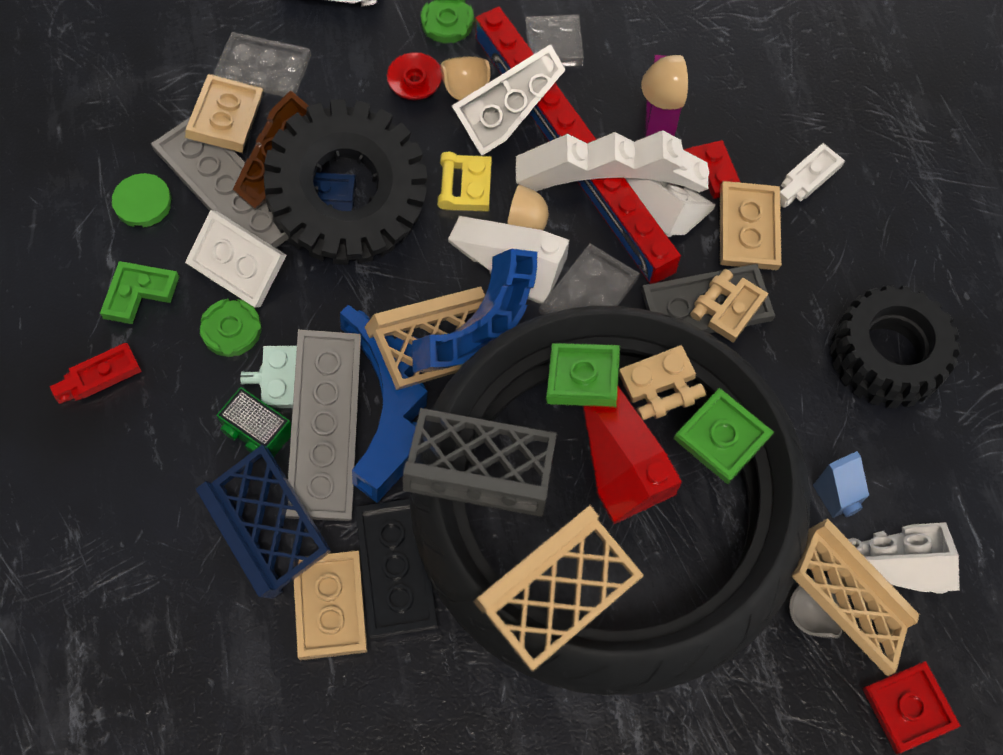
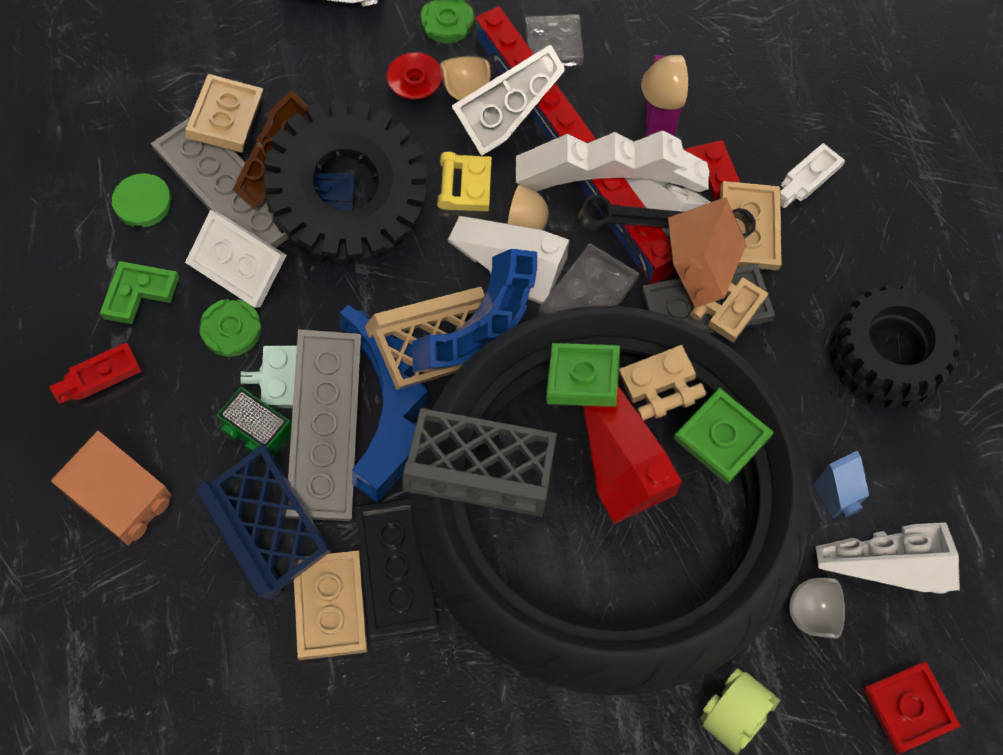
(112, 488): none -> nougat slope
(263, 63): clear plate -> none
(536, 564): tan fence -> none
(643, 216): none -> black piece
(706, 250): none -> nougat slope
(739, 712): none -> yellowish green brick
(869, 591): tan fence -> none

